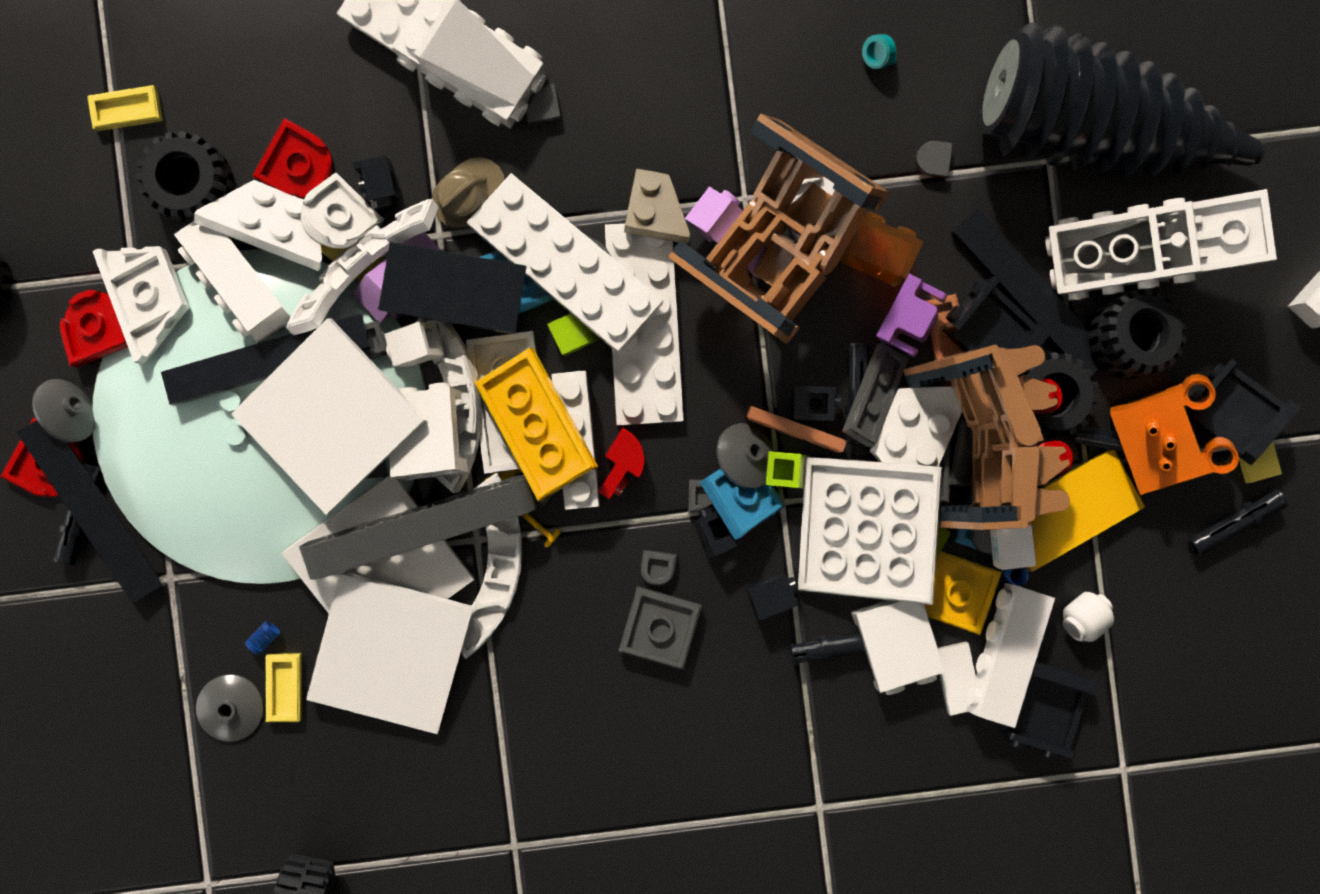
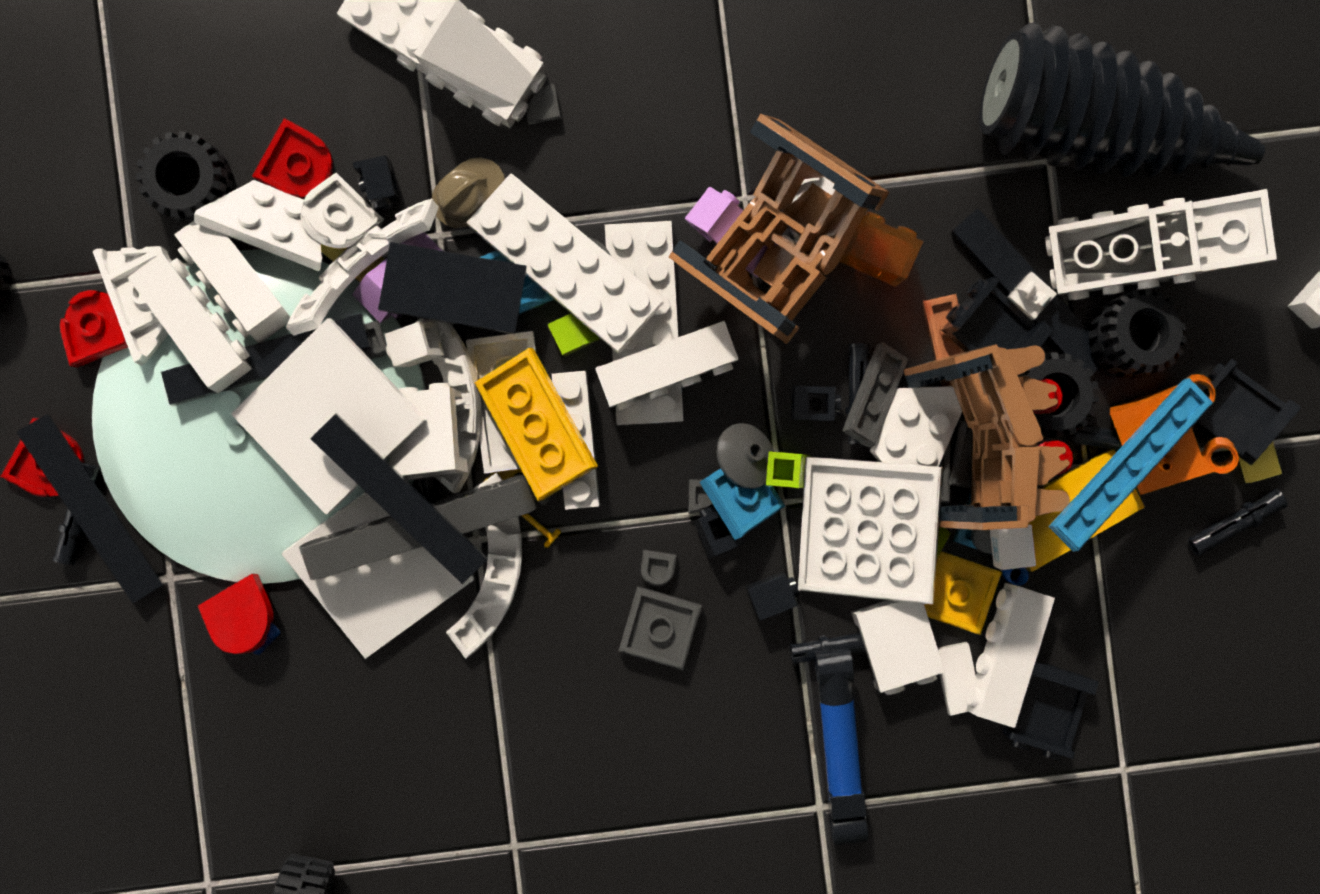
(63, 410): dark grey dish -> none
(125, 108): light yellow tile -> none
(190, 322): none -> white brick
(239, 616): none -> red tile
(245, 704): dark grey dish -> none
(284, 687): light yellow tile -> none
(389, 652): white tile -> none
(398, 498): none -> black tile
(628, 456): red brick -> none
(655, 208): wing -> none
(666, 365): none -> white brick
(795, 429): nougat tile -> none
(844, 786): none -> piece
(879, 51): teal tile -> none
(911, 315): medium lavender panel -> none
(934, 159): dark grey tile -> none
(1031, 295): none -> white tile
(1088, 617): white head -> none
(1130, 465): none -> dark azure tile

